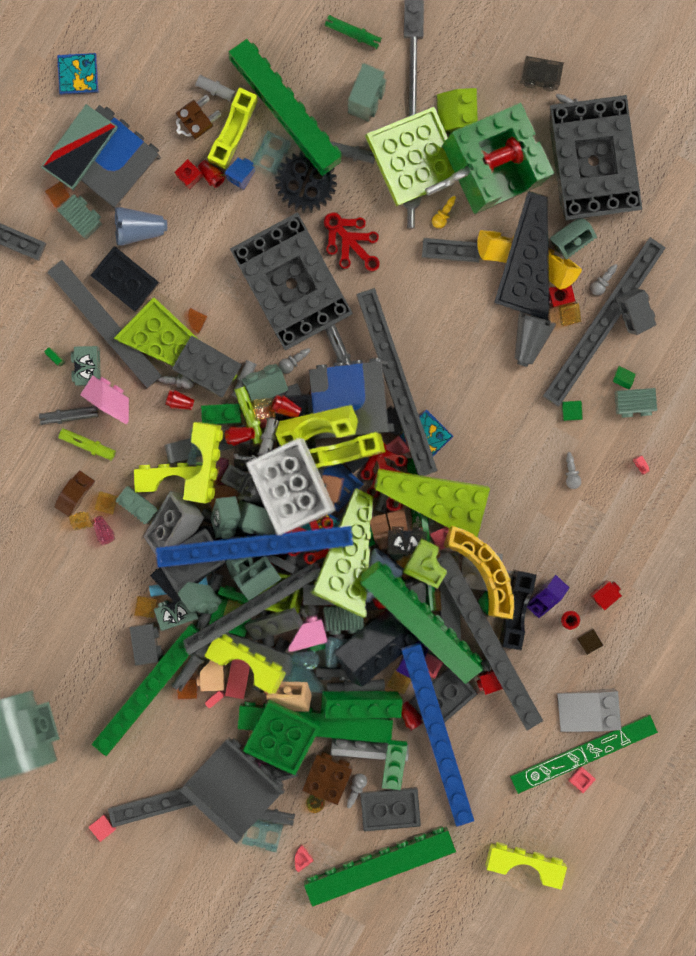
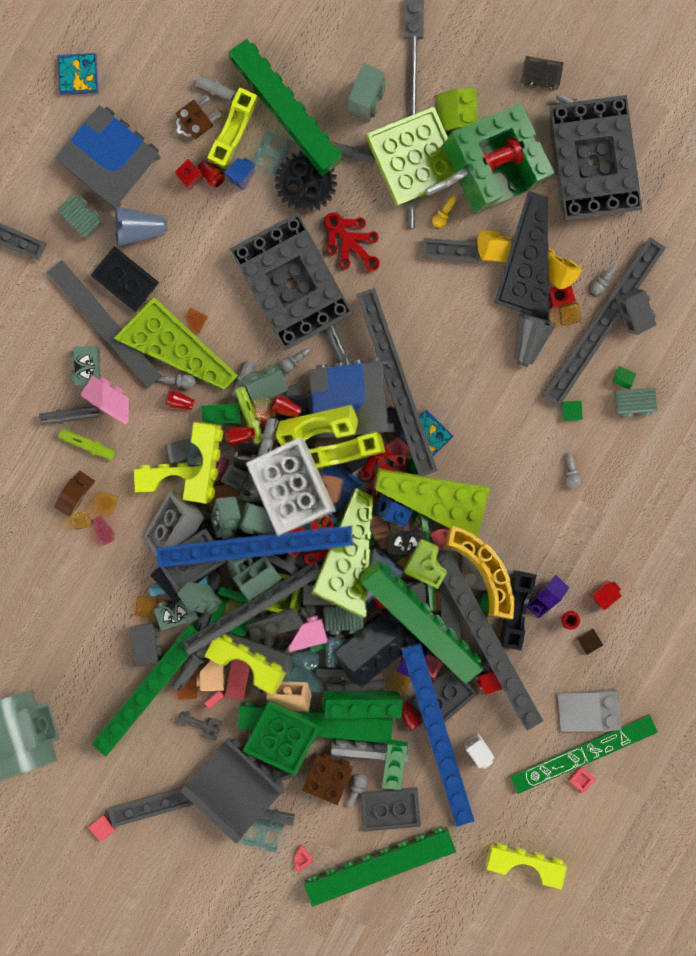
(50, 353): green tile -> none
(57, 194): clear orange tile -> none
(79, 147): tile -> none
(137, 505): sand green brick -> none
(206, 366): dark grey plate -> none
(208, 727): none -> dark grey hinge
(314, 804): clear yellow tile -> none
(354, 32): green pin -> none
(394, 512): none -> blue bracket
(479, 751): none -> white brick
(573, 237): sand green brick -> none
(641, 464): coral tile -> none

